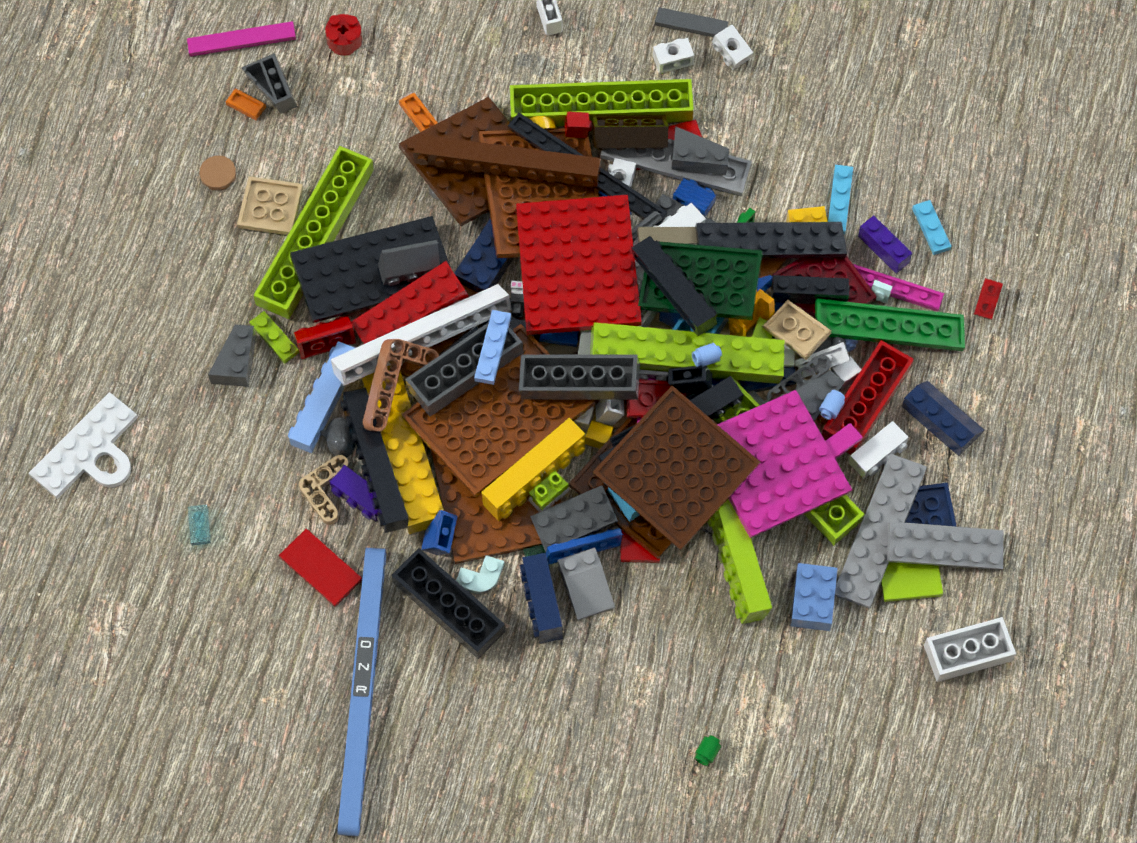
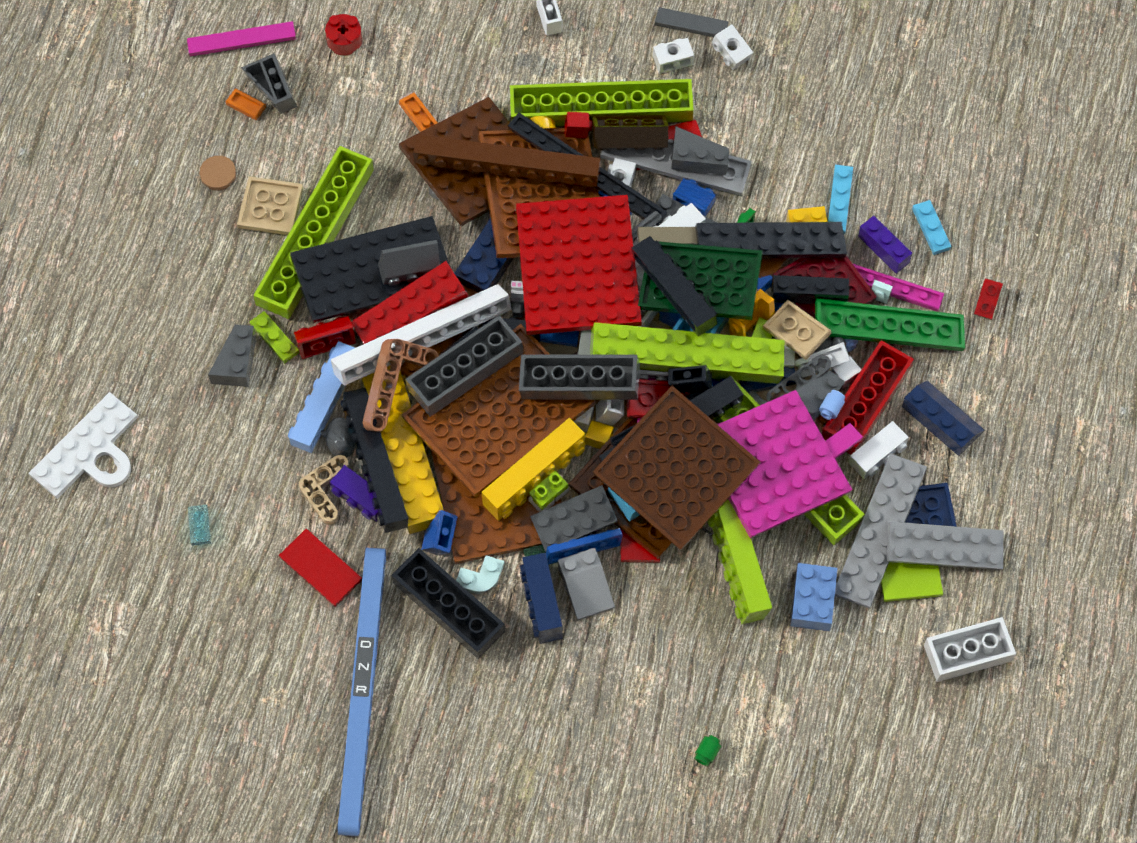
(492, 347): light blue plate -> none
(706, 355): light blue brick -> none

